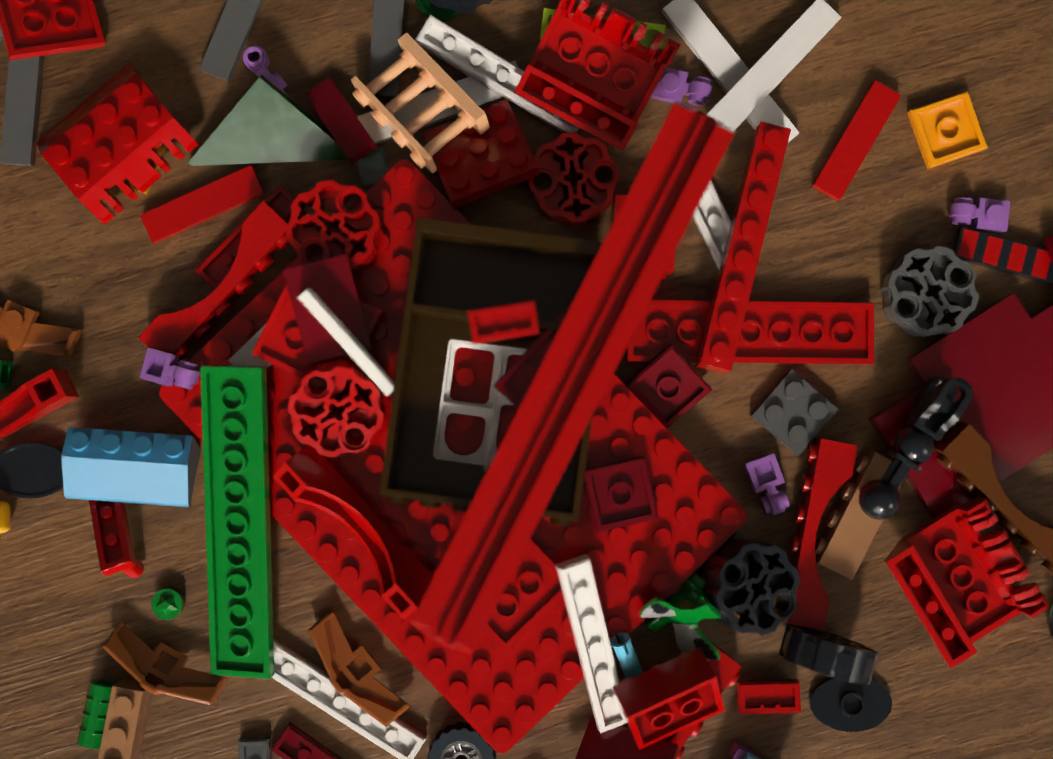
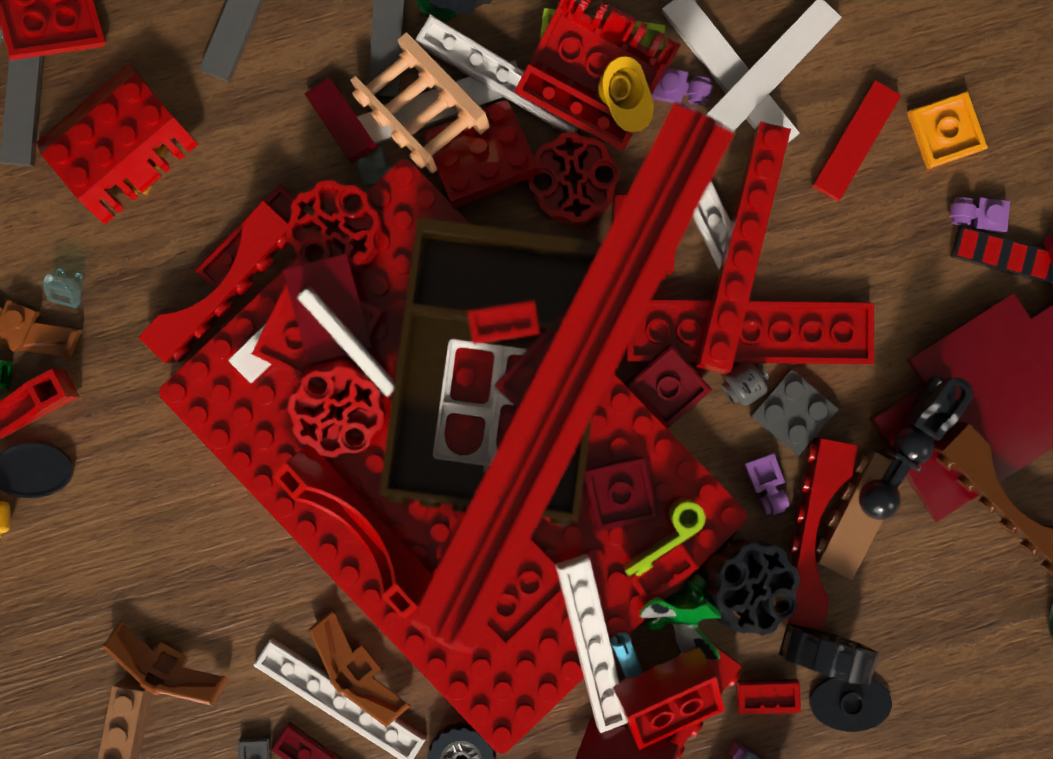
(63, 290): none -> clear light blue tile
(95, 713): green axle -> none
(114, 539): red piece -> none
(129, 466): slope -> none
(163, 369): medium lavender plate -> none
(168, 603): green tile -> none
(202, 204): red tile -> none
(237, 520): green plate -> none
(261, 65): medium lavender plate -> none
(267, 129): tile -> none
(627, 94): none -> yellow piece
(665, 573): none -> red plate
(686, 518): none -> lime door
(745, 383): none -> dark grey head
(924, 311): dark grey connector -> none
(963, 578): red slope -> none

